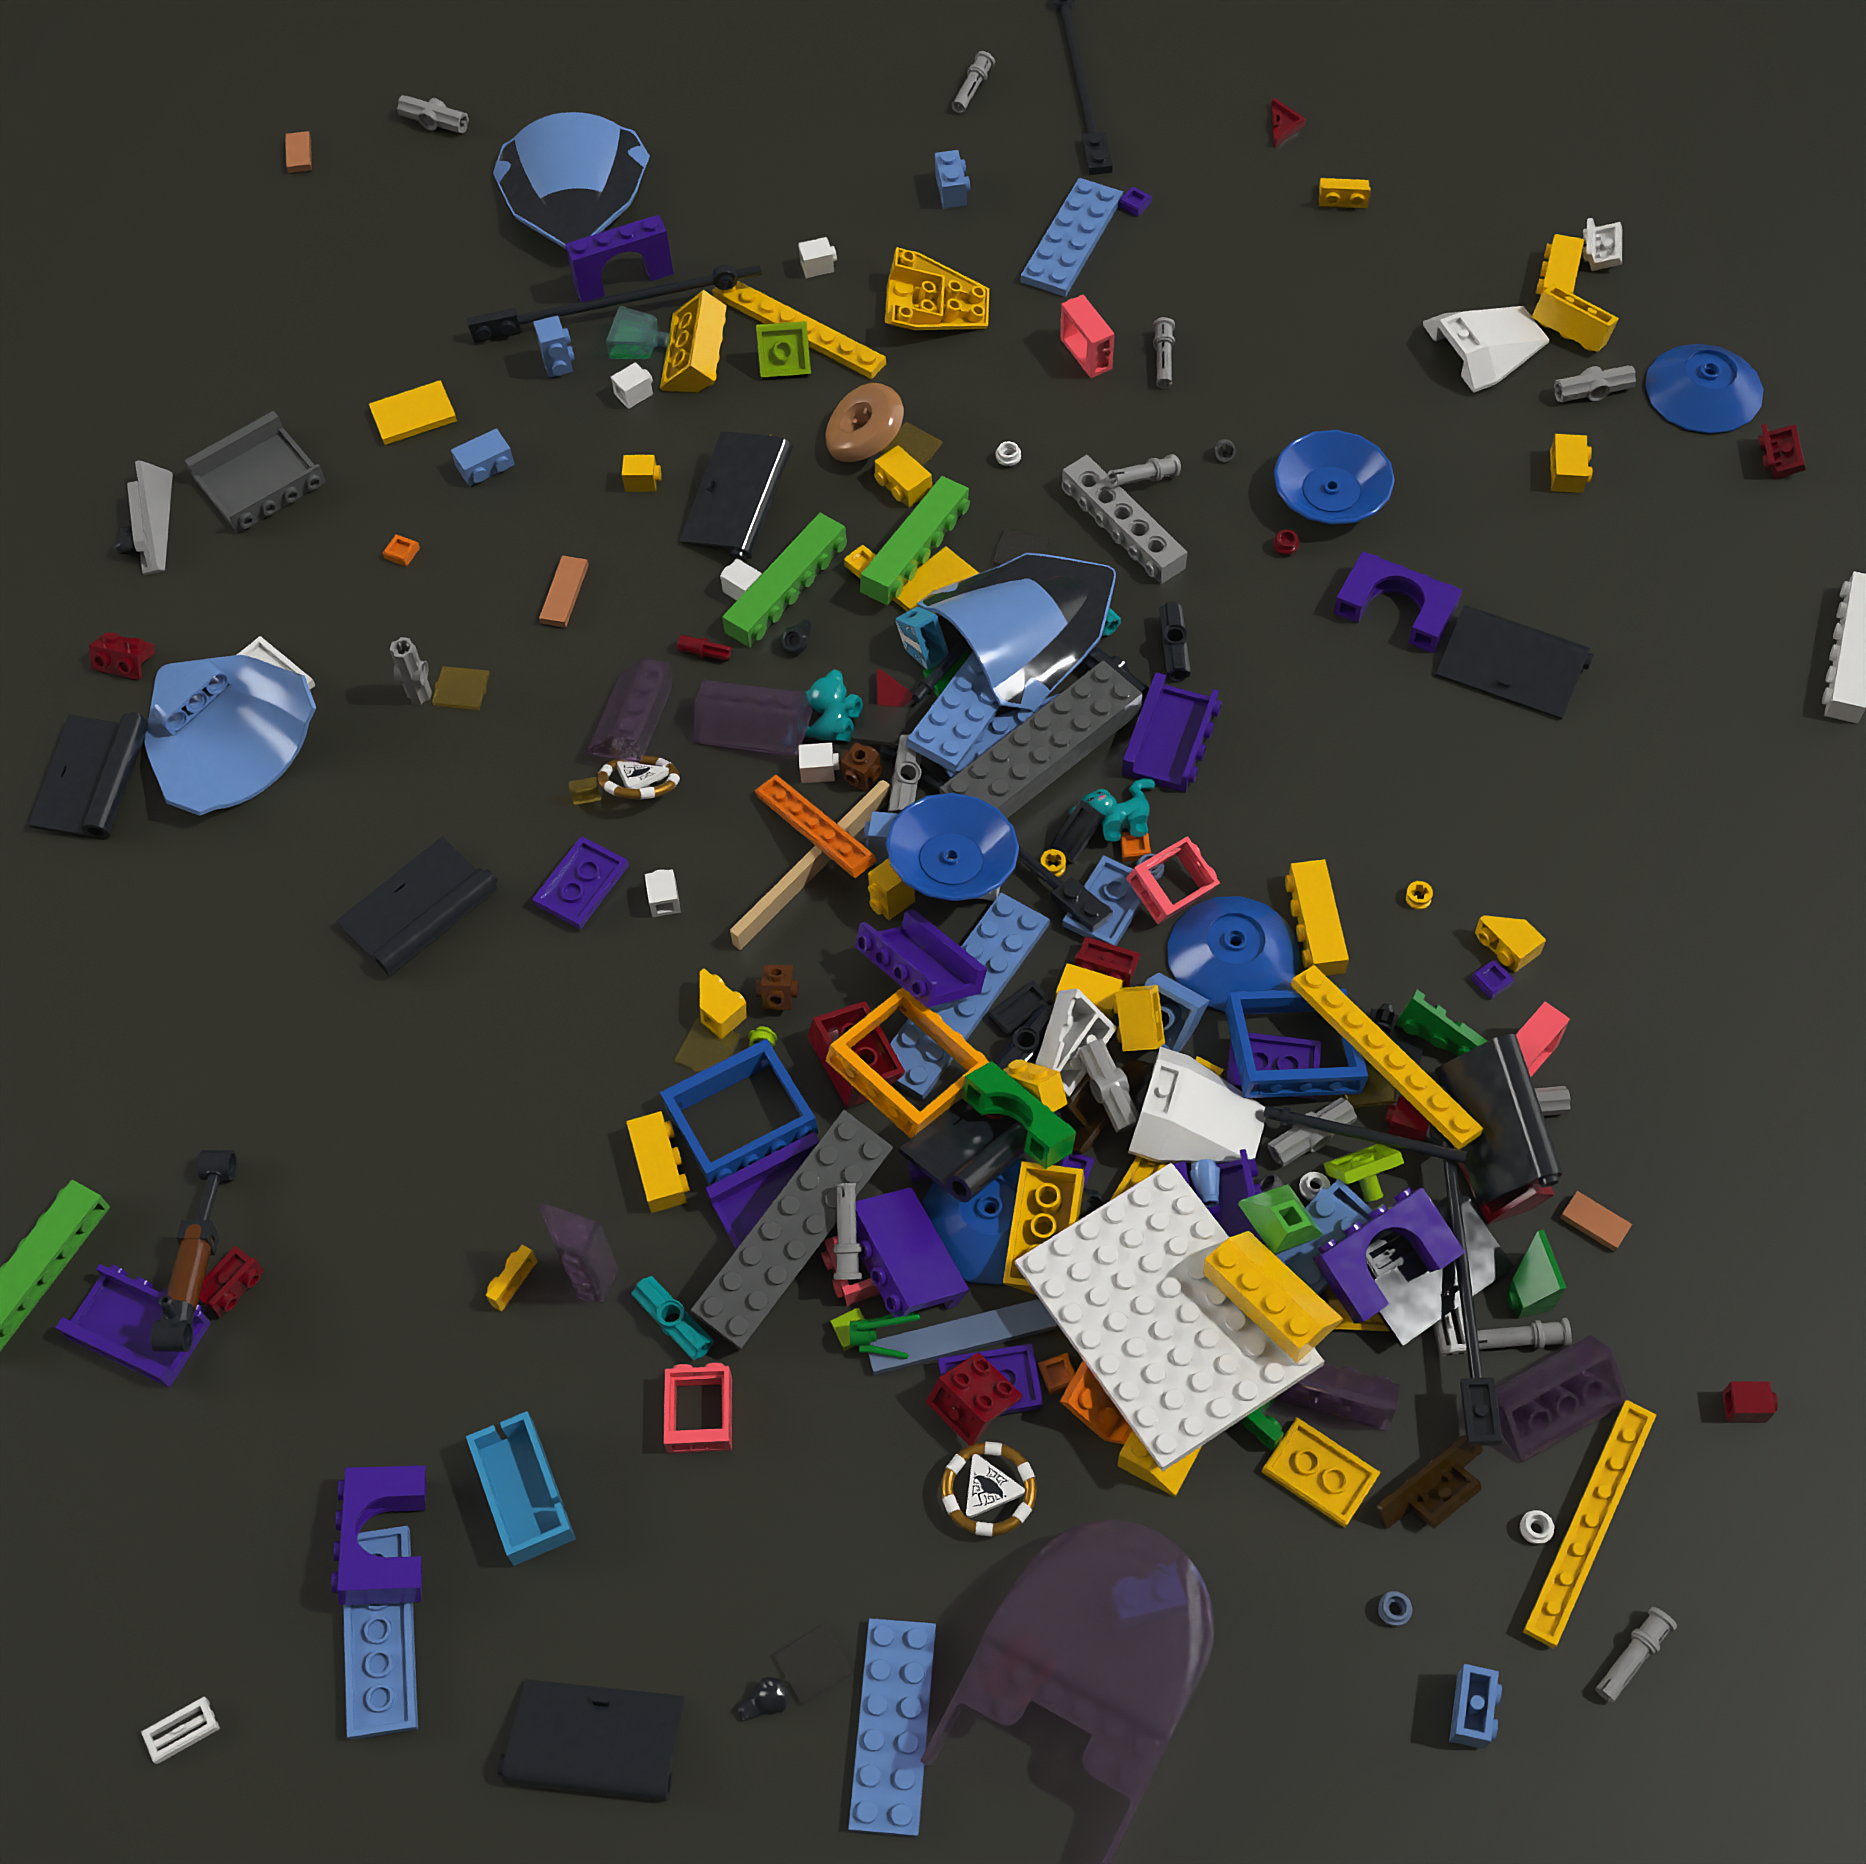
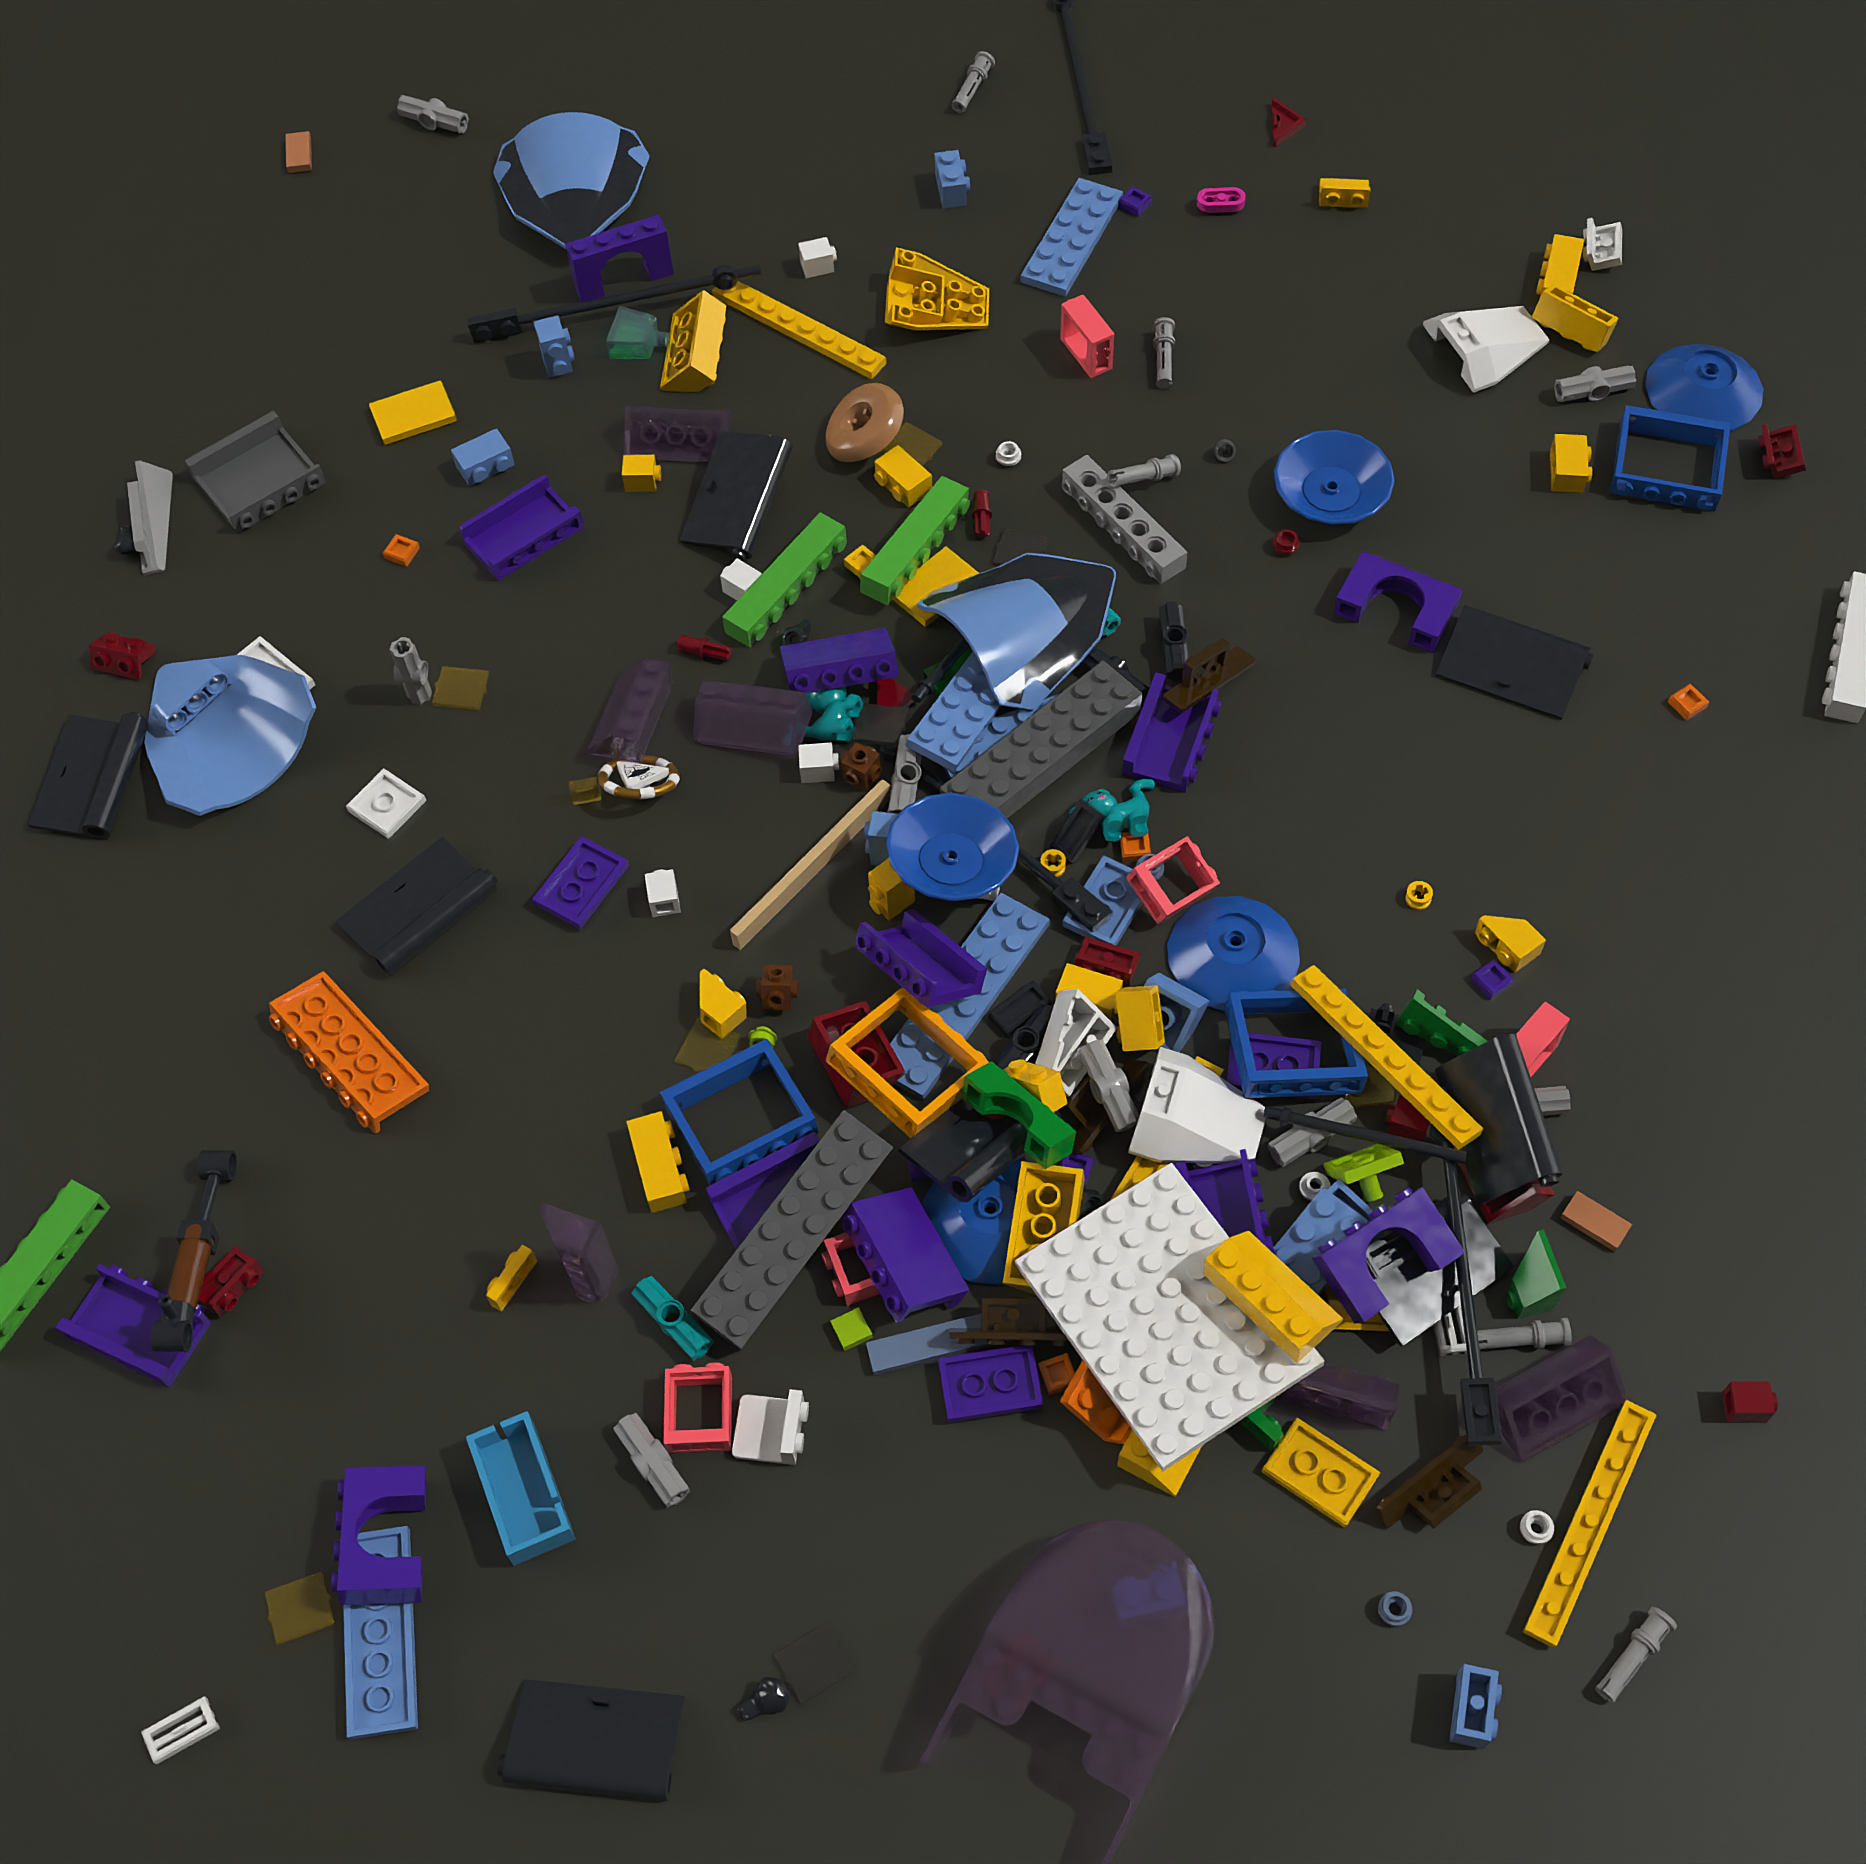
(299, 1608): none -> clear yellow piece
(346, 1050): none -> orange bracket
(385, 803): none -> white tile
(520, 528): none -> dark purple panel
(563, 591): nougat tile -> none
(632, 385): white brick -> none
(651, 1460): none -> light grey piece
(674, 431): none -> clear purple slope
(770, 1428): none -> white bracket
(783, 349): lime tile -> none
(816, 826): orange tile -> none
(839, 661): none -> dark purple panel
(847, 1246): light grey pin -> none
(864, 1332): green plant -> none
(892, 1728): medium blue plate -> none
(919, 629): dark azure torso -> none
(972, 1397): dark red bracket -> none
(981, 513): none -> dark red axle
(989, 1488): piece -> none
(1011, 1319): none -> dark brown bracket
(1205, 1178): medium blue cone -> none
(1208, 671): none -> dark brown bracket
(1221, 200): none -> dark pink plate
(1270, 1182): dark grey hinge -> none
(1280, 1219): bright green slope -> none
(1317, 917): yellow brick -> none
(1678, 428): none -> blue window
(1688, 702): none -> orange tile

